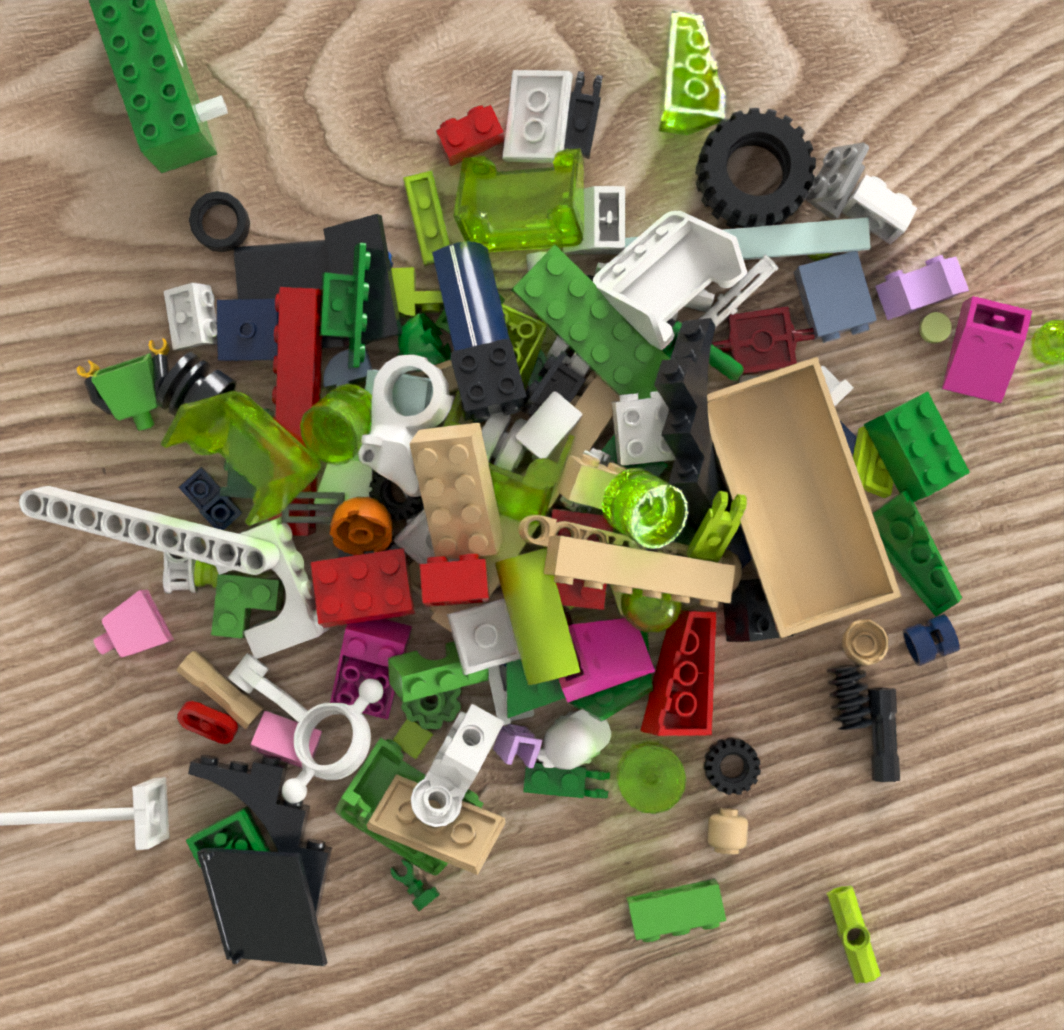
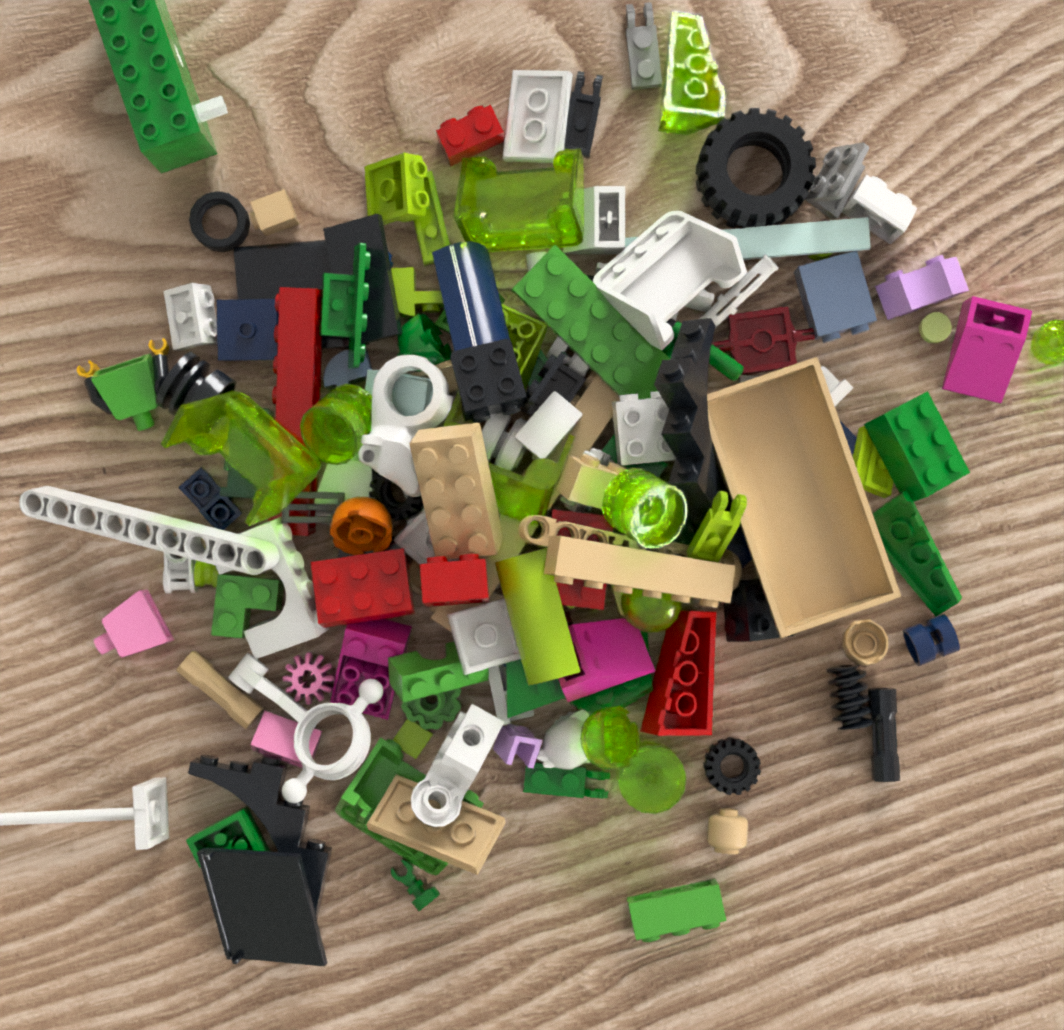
(207, 722): red plate -> none
(273, 213): none -> tan brick
(302, 669): none -> bright pink gear
(397, 188): none -> lime plate
(610, 738): none -> clear neon green cylinder
(643, 50): none -> light grey hinge
(858, 951): lime piece -> none

